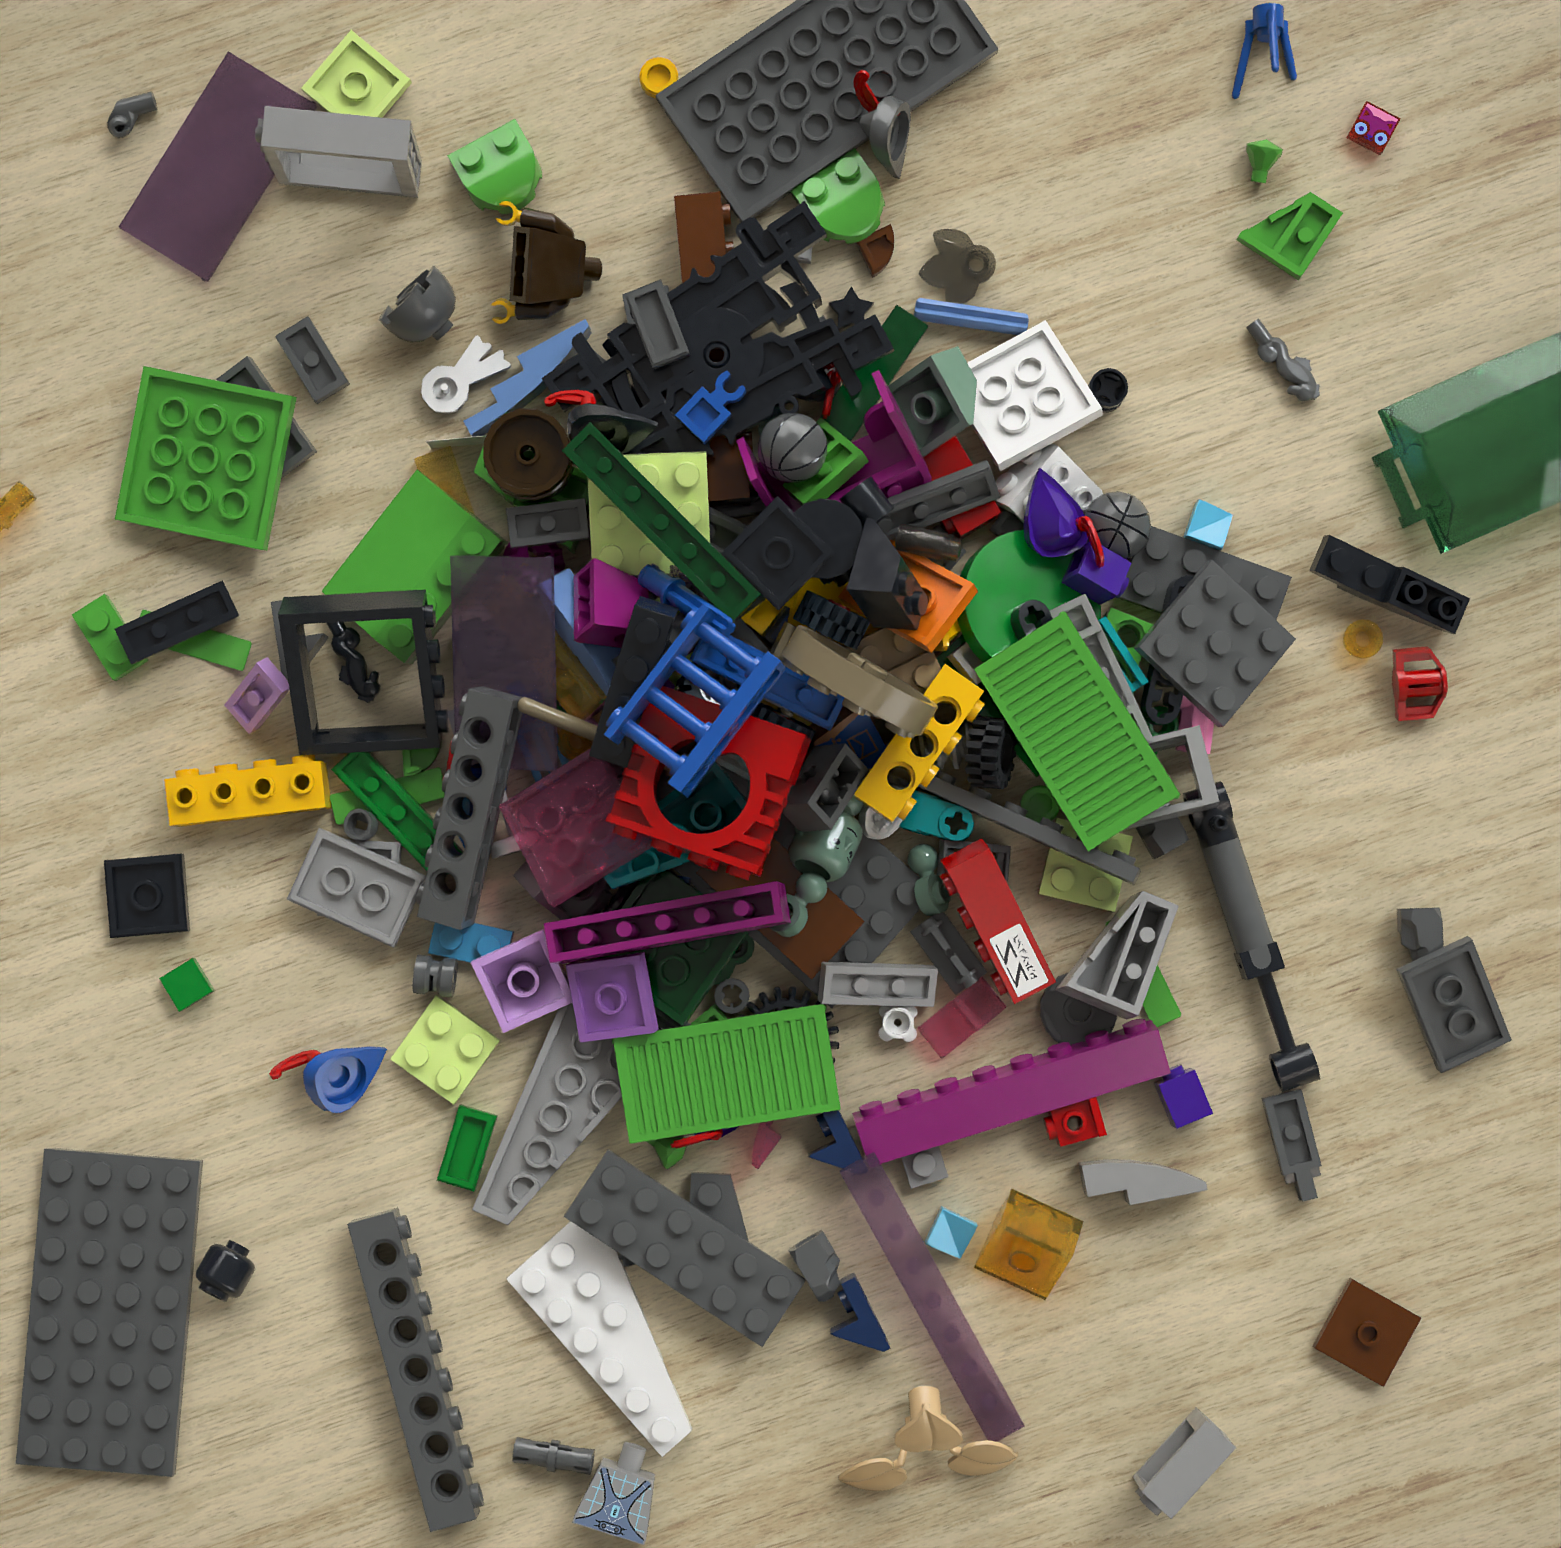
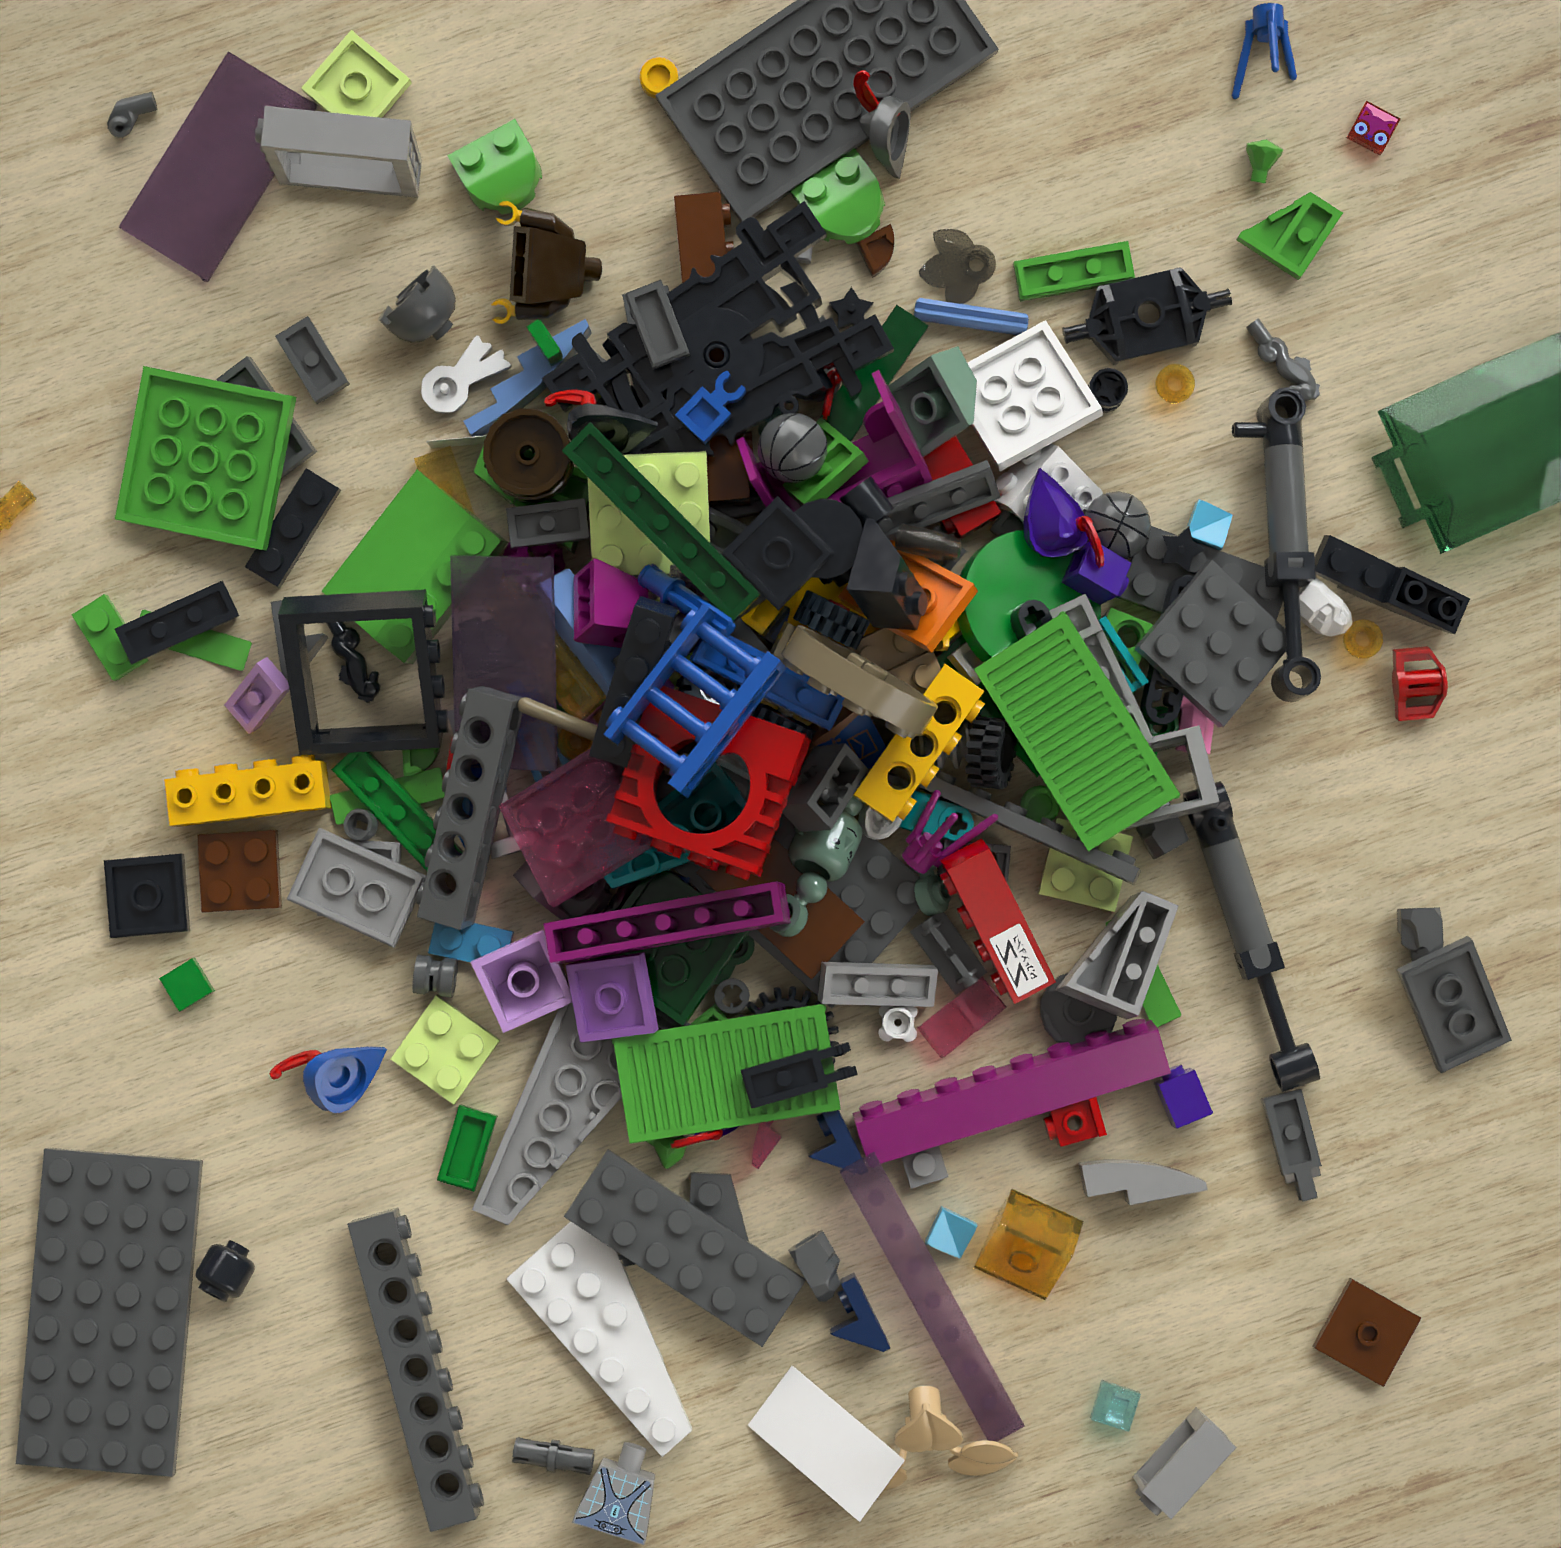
(239, 871): none -> reddish brown plate
(294, 527): none -> black plate
(545, 342): none -> green tile
(793, 1075): none -> black hinge
(826, 1443): none -> white sticker
(925, 849): none -> magenta plant
(1073, 271): none -> bright green tile
(1115, 1405): none -> clear light blue tile
(1124, 336): none -> black plate
(1181, 373): none -> clear yellow plate
(1181, 548): none -> black piece
(1289, 558): none -> black piece
(1323, 610): none -> white rock

